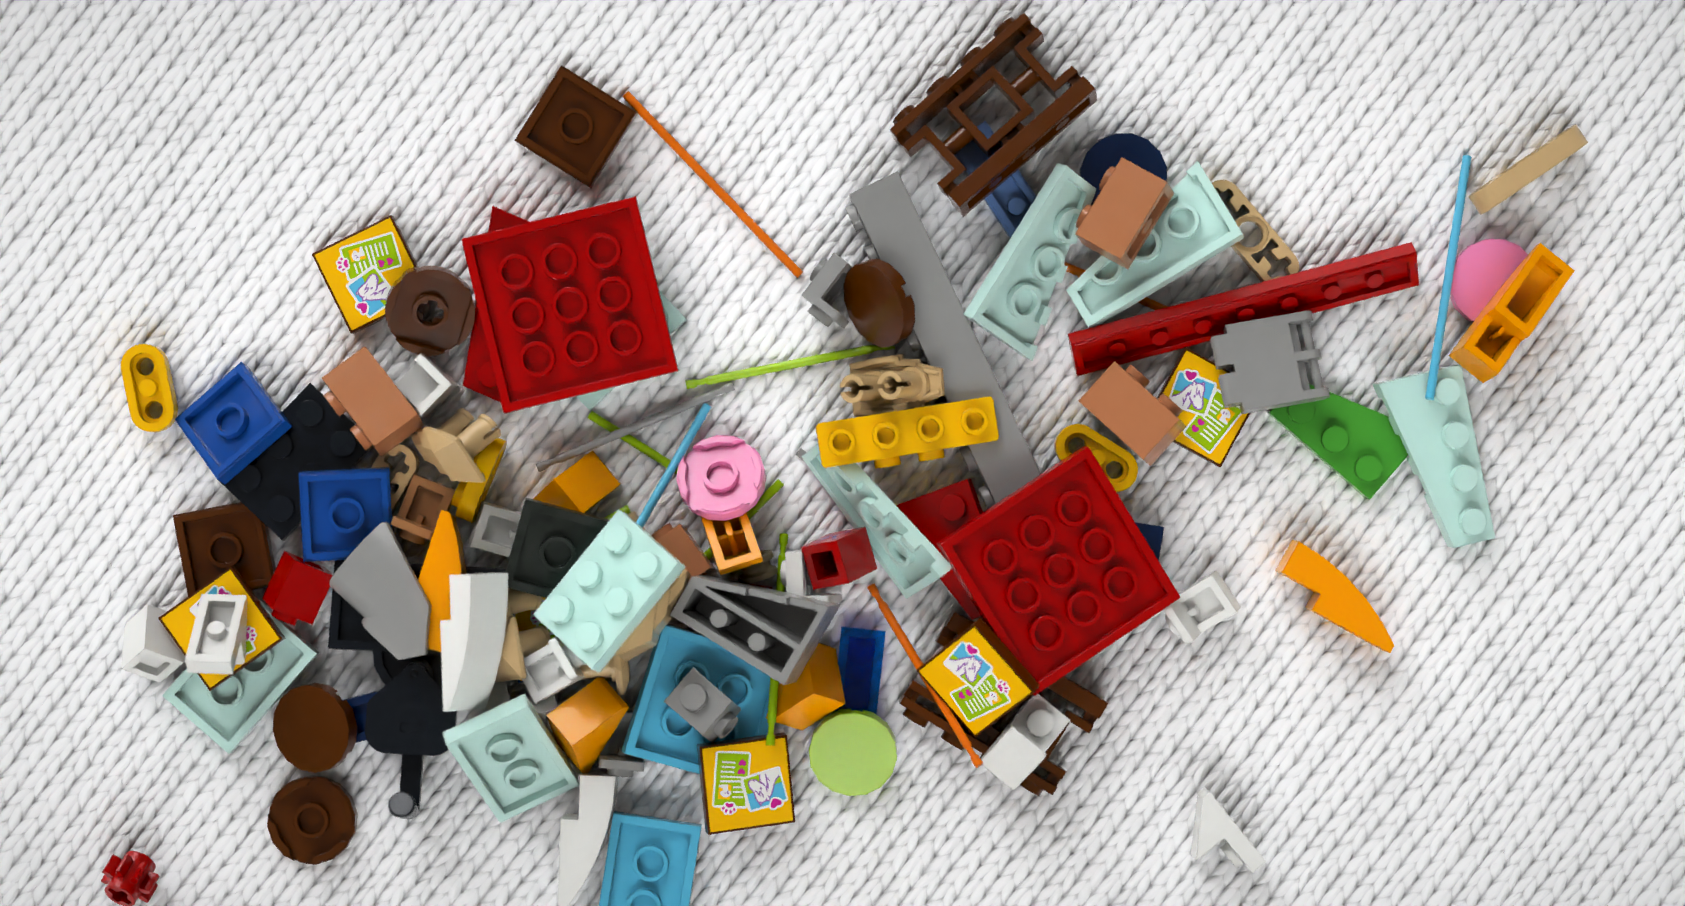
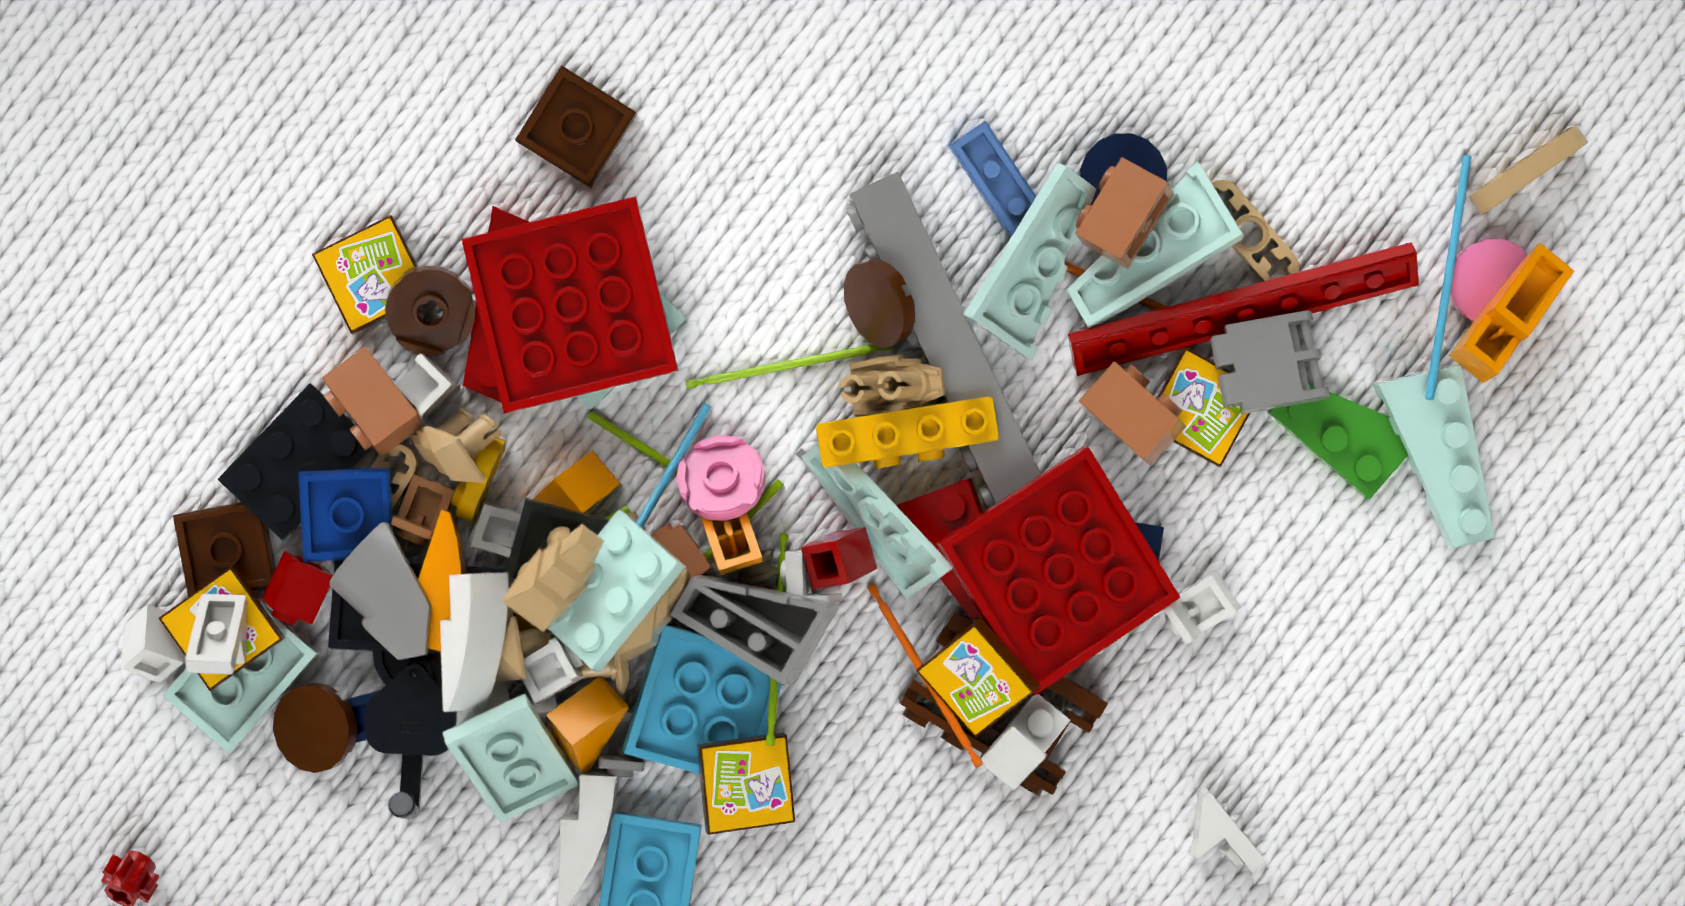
(146, 389): yellow plate -> none
(233, 423): blue tile -> none
(312, 819): reddish brown tile -> none
(554, 576): none -> tan connector
(635, 426): light grey piece -> none
(704, 706): light grey bracket -> none
(716, 188): orange axle -> none
(814, 693): light orange slope -> none
(824, 289): light grey bracket -> none
(853, 752): lime tile -> none
(860, 667): clear blue plate -> none
(1015, 139): reddish brown fence -> none
(1103, 450): yellow plate -> none
(1333, 595): light orange slope -> none

